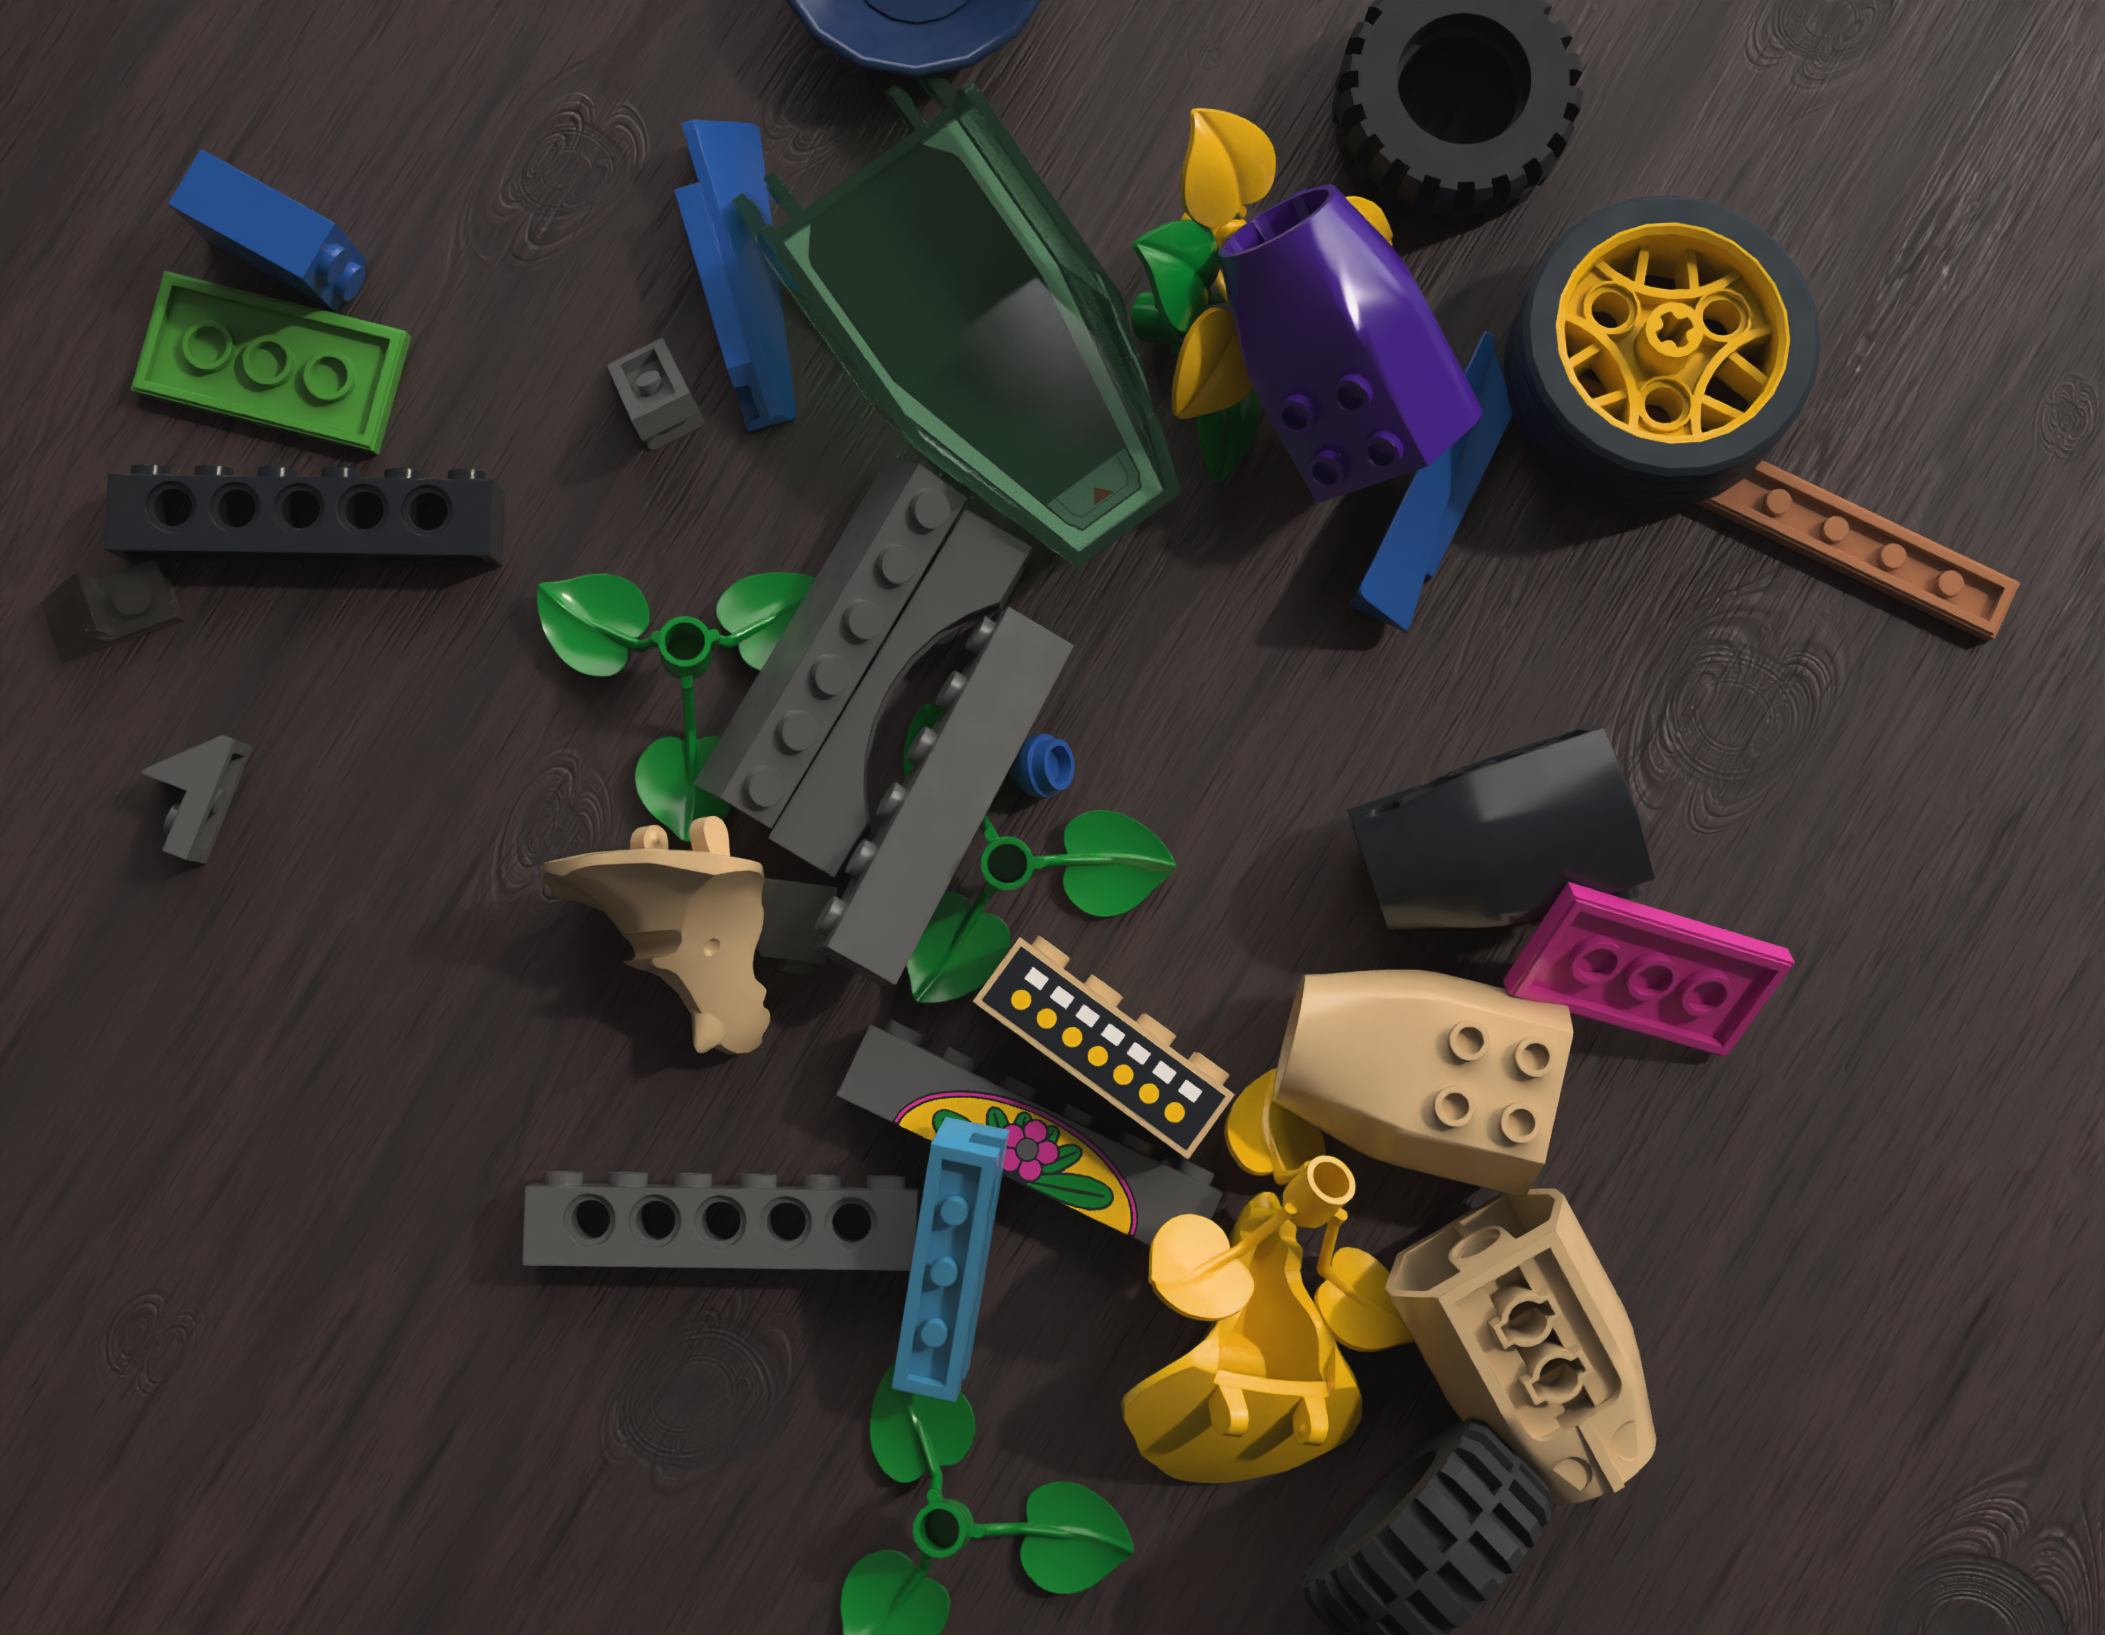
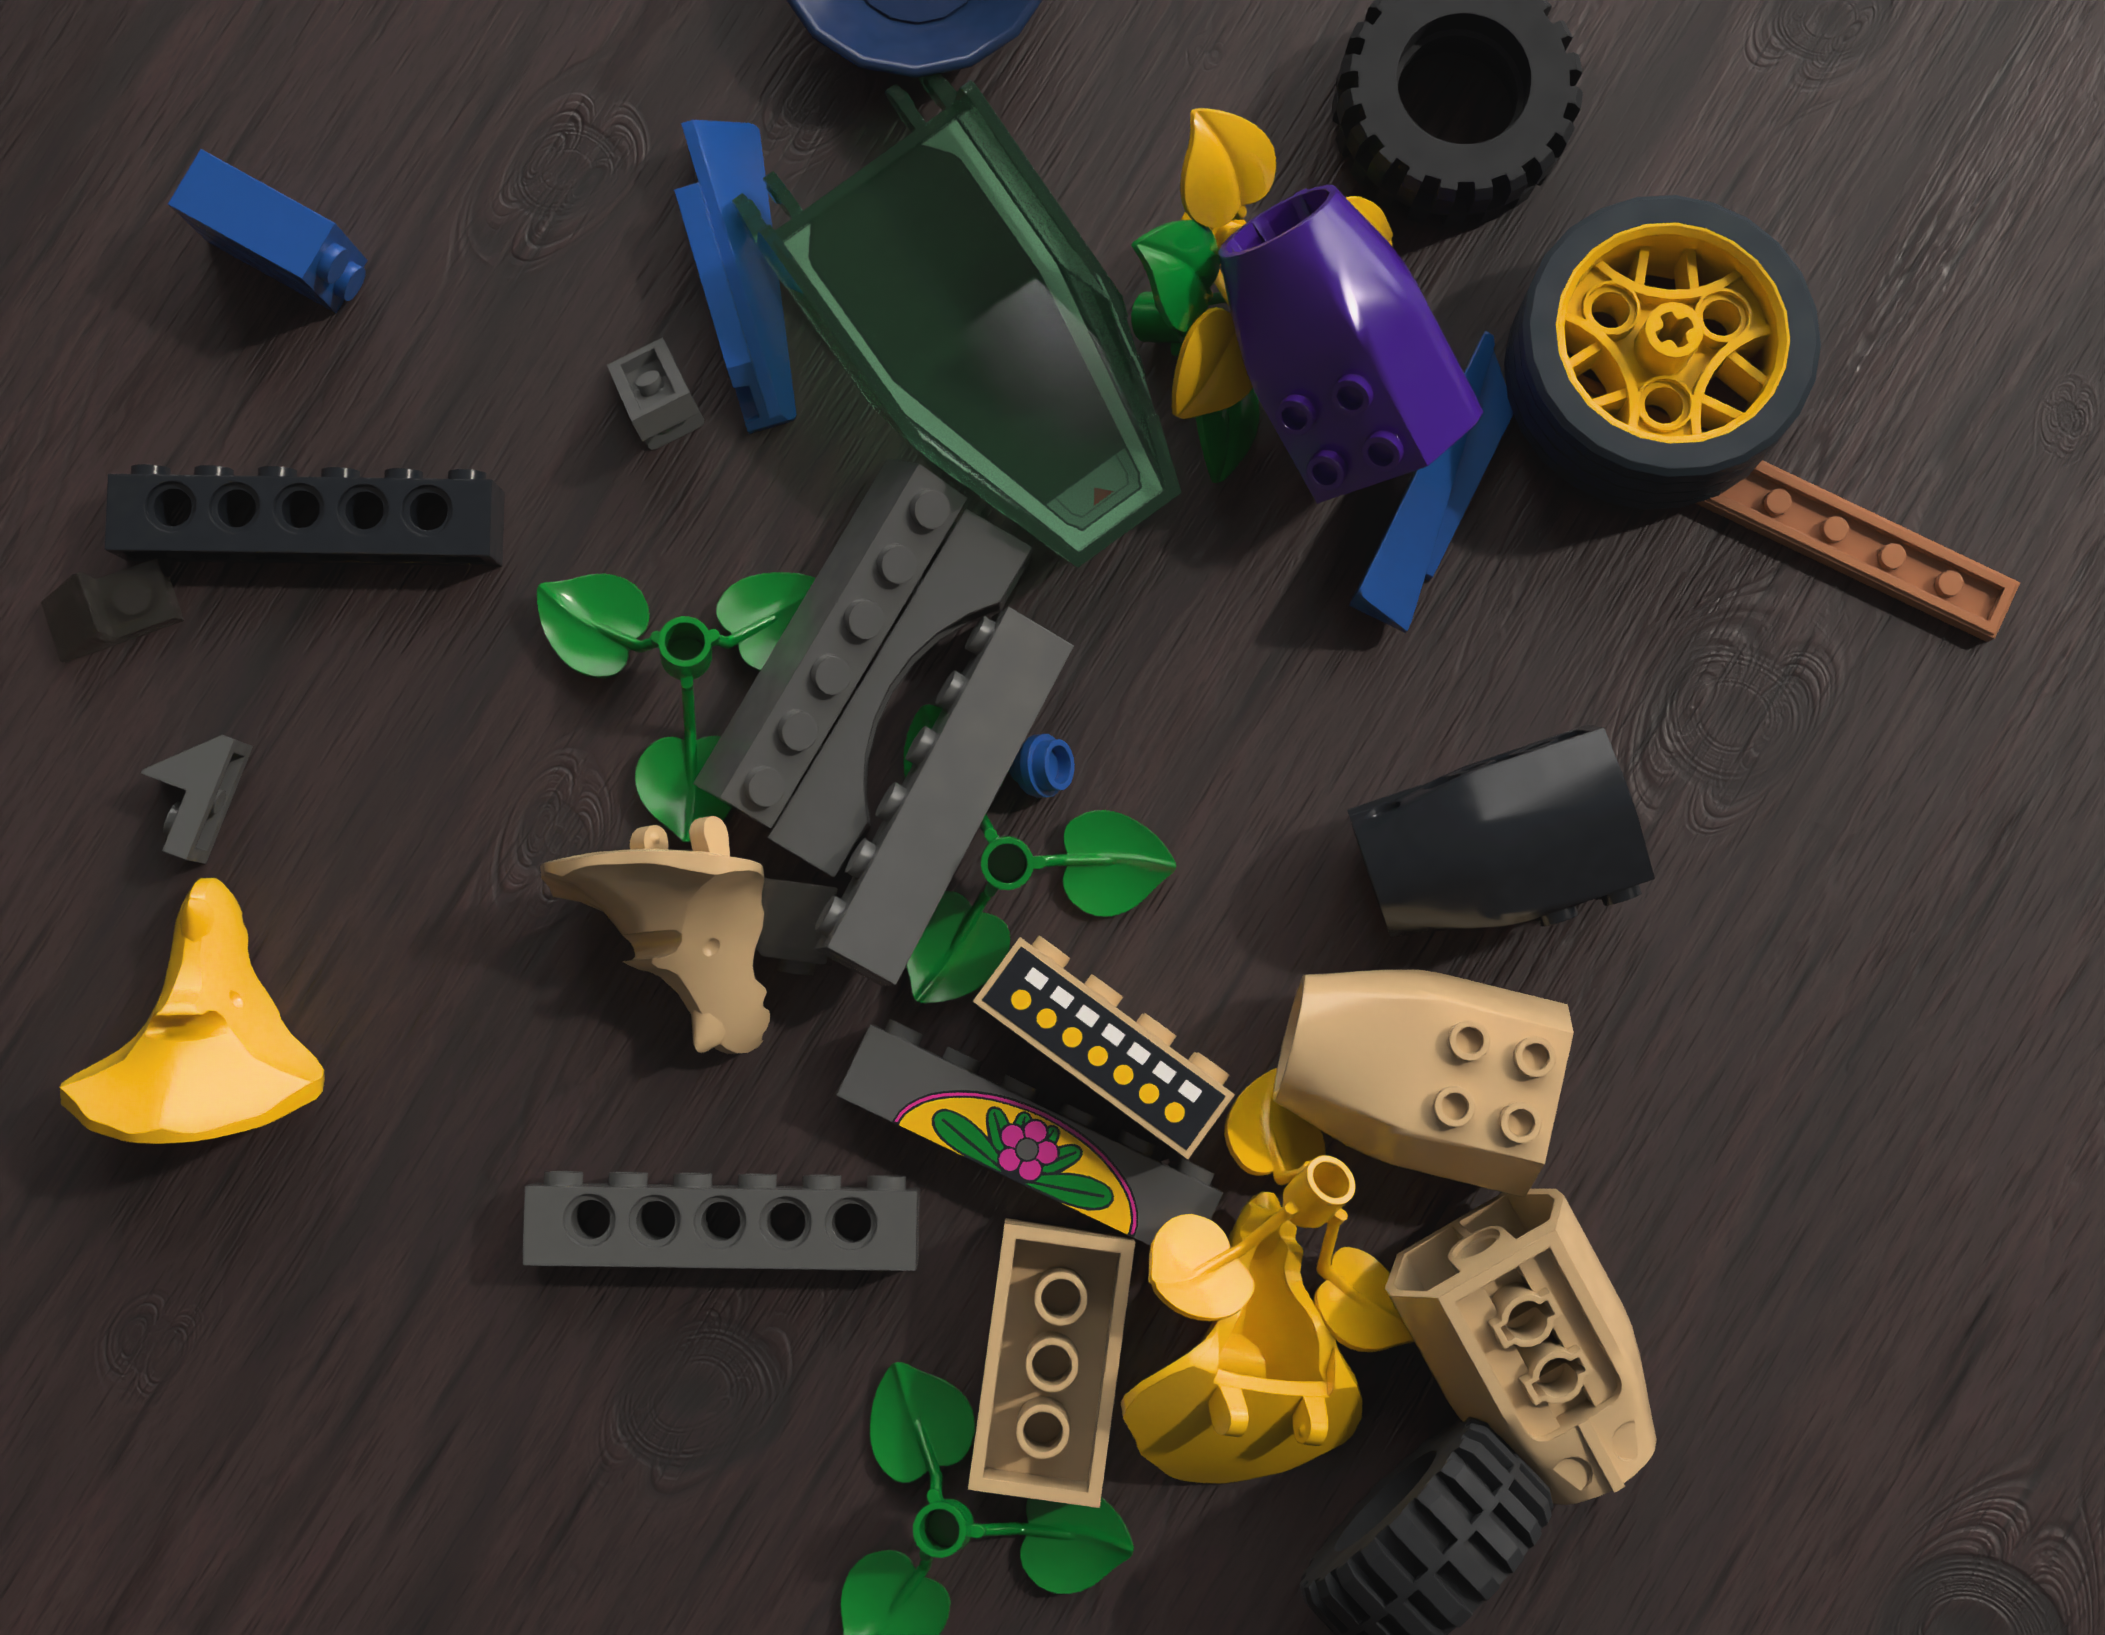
(211, 1049): none -> yellow animal
(271, 363): bright green tile -> none
(950, 1258): dark azure brick -> none
(1052, 1363): none -> tan brick
(1647, 970): dark pink tile -> none

